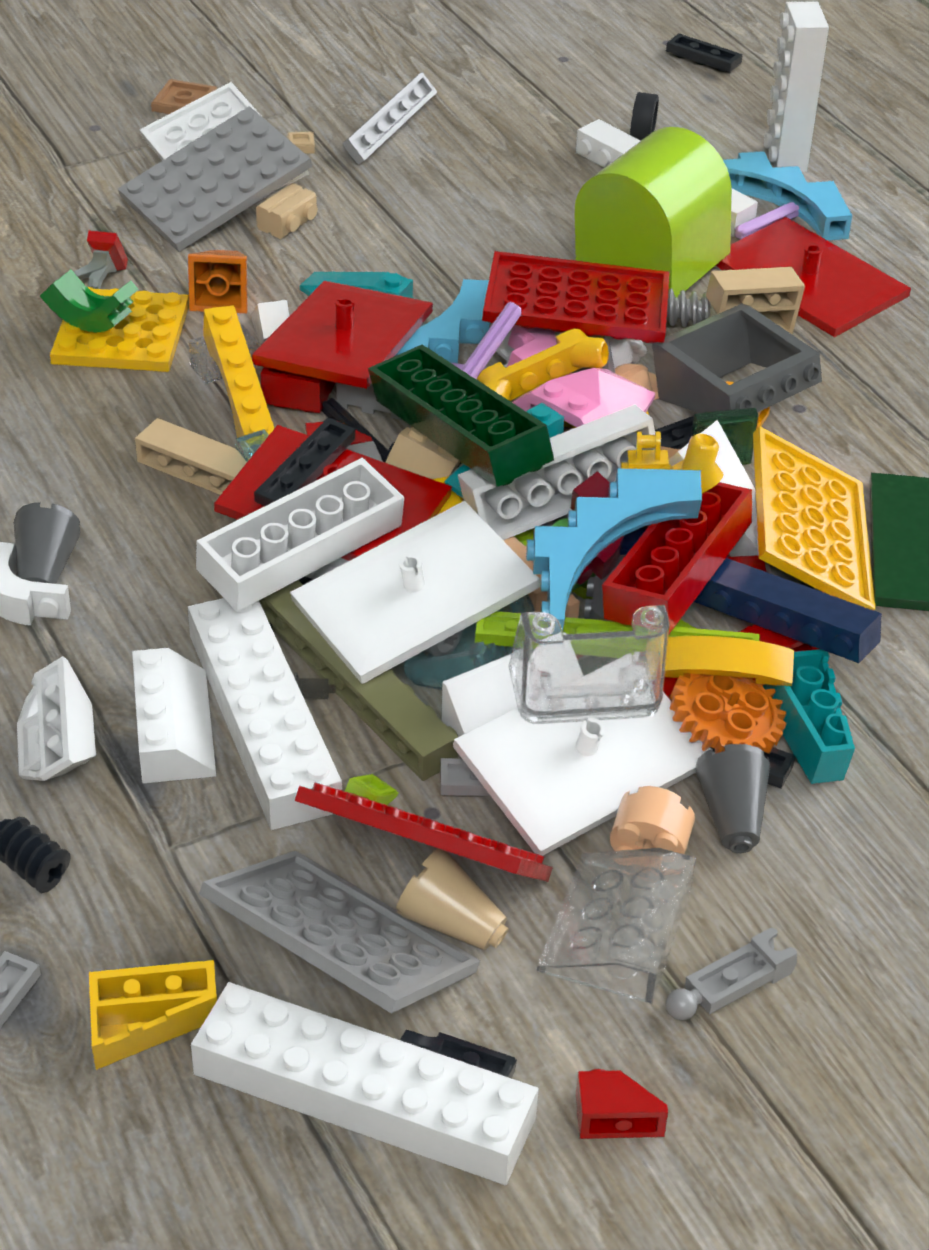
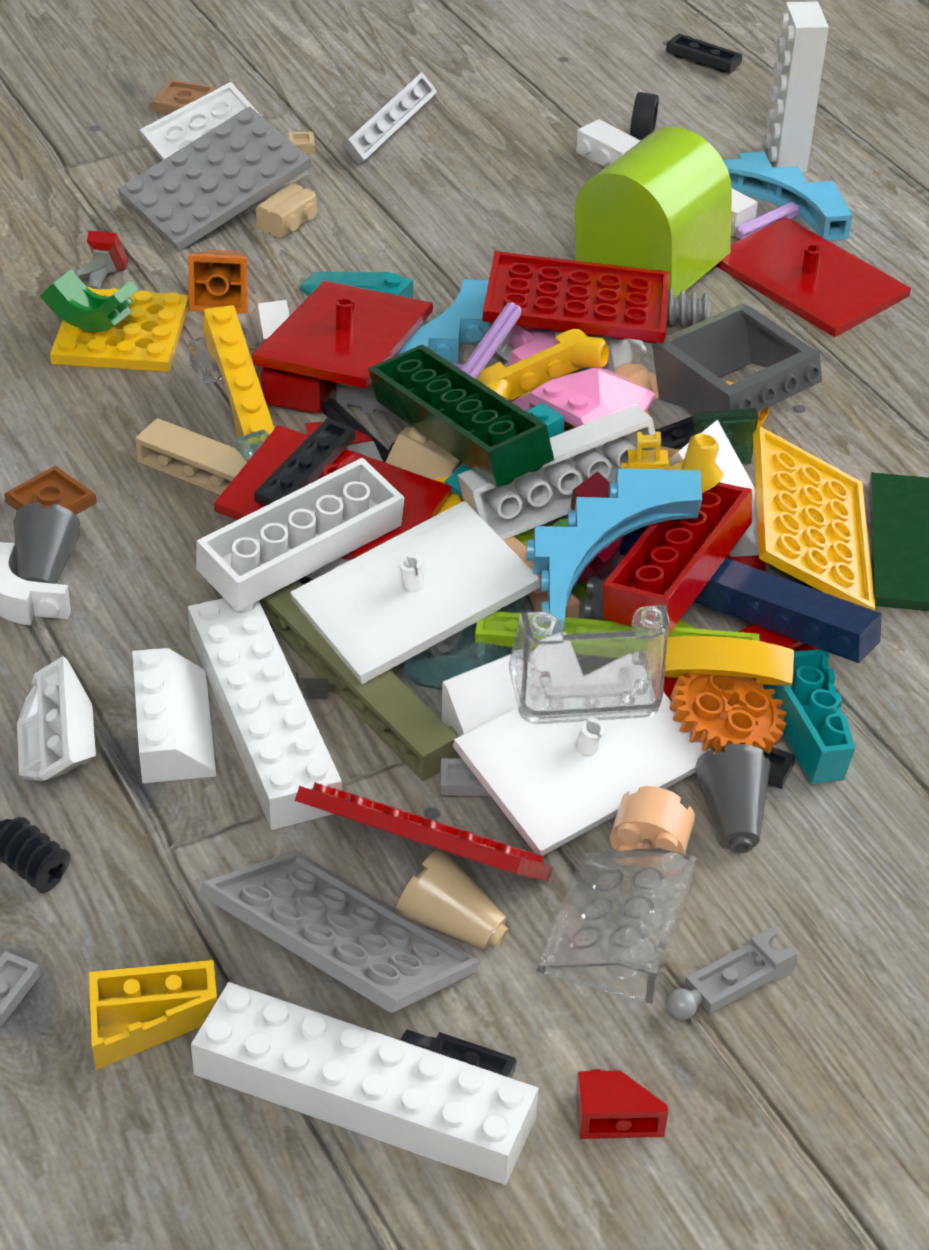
(51, 488): none -> dark orange tile
(372, 788): lime slope -> none
(768, 290): tan wedge -> none

